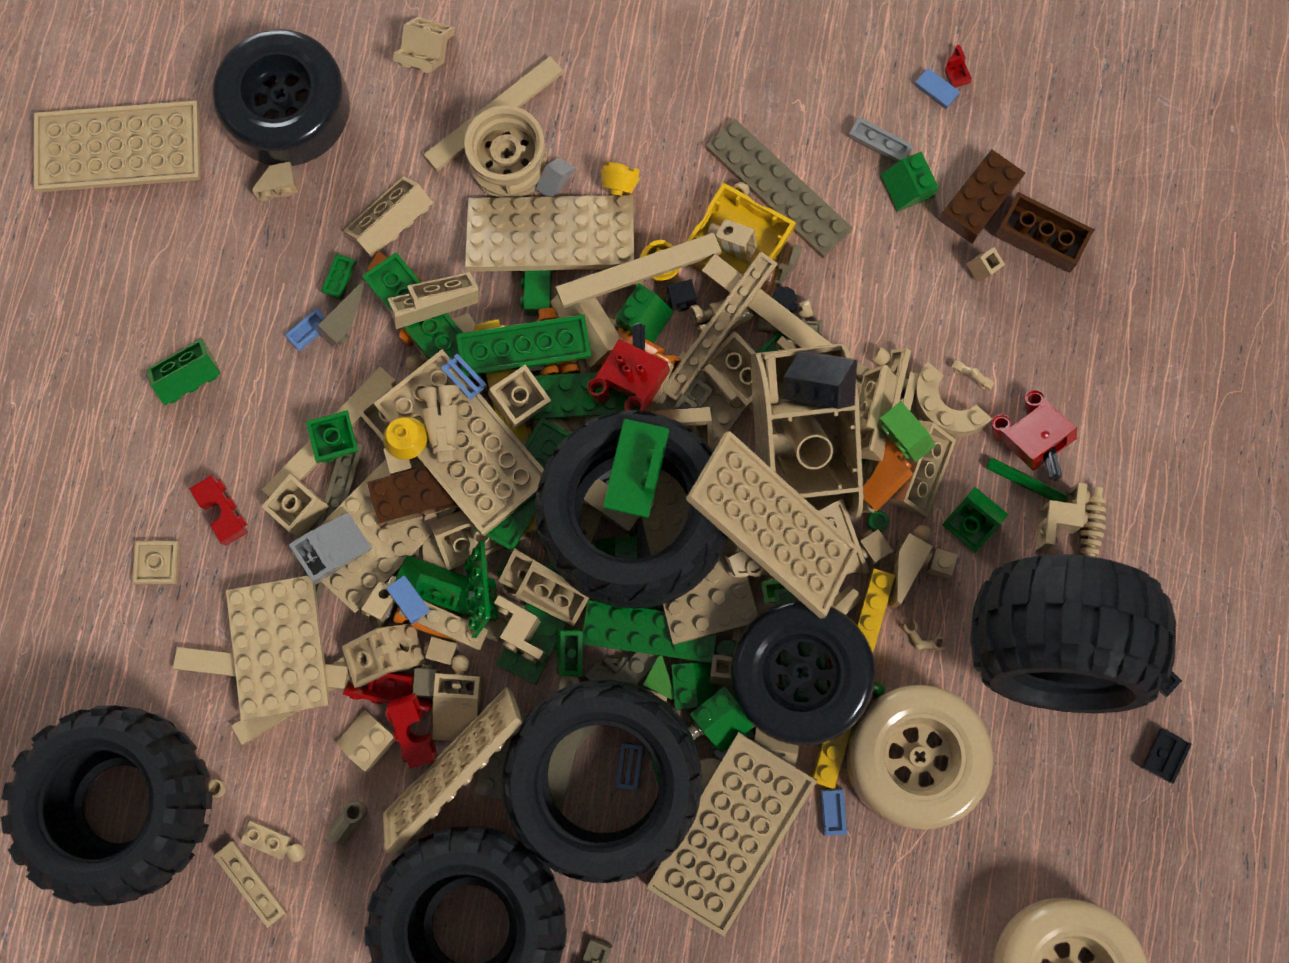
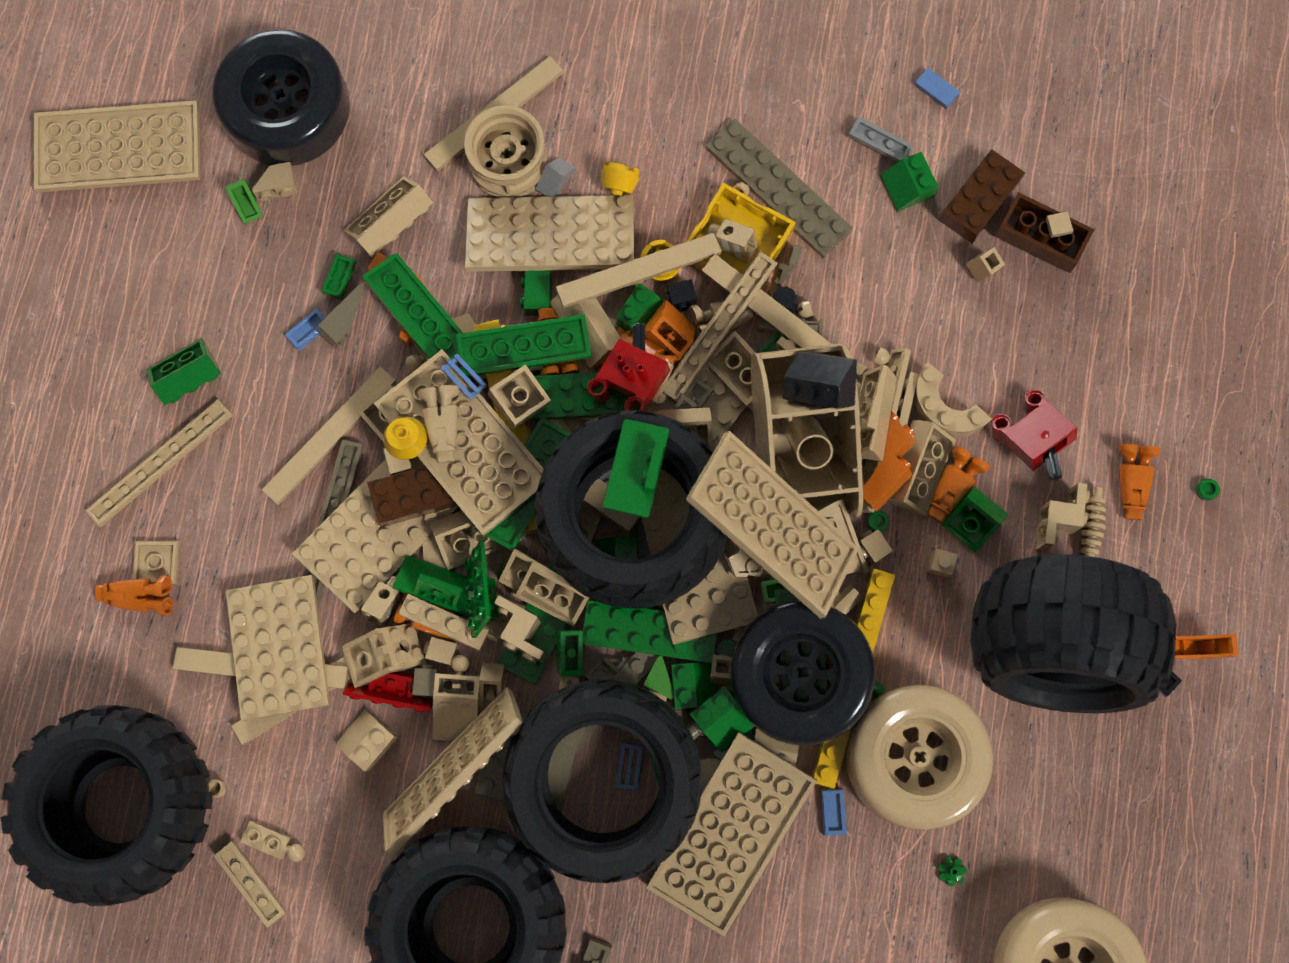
(137, 595): none -> orange piece
(158, 463): none -> tan tile
(229, 525): red arch -> none
(244, 200): none -> bright green slope
(295, 506): tan brick -> none
(330, 547): light grey slope -> none
(332, 437): green slope -> none
(347, 823): dark tan piece -> none
(408, 599): medium blue tile -> none
(415, 748): red arch -> none
(423, 44): tan bracket -> none
(433, 299): tan slope -> none
(490, 683): none -> tan slope
(670, 330): none -> orange slope
(719, 384): tan tile -> none
(770, 368): tan tile -> none
(907, 562): tan slope -> none
(909, 433): bright green brick -> none
(918, 642): tan arm -> none
(947, 871): none -> green plant
(955, 484): none -> orange piece
(957, 70): red slope -> none
(962, 369): tan arm -> none
(1026, 481): green axle -> none
(1059, 224): none -> tan tile
(1136, 479): none -> orange piece
(1166, 756): black plate -> none
(1206, 647): none -> orange arch
(1207, 489): none -> green tile

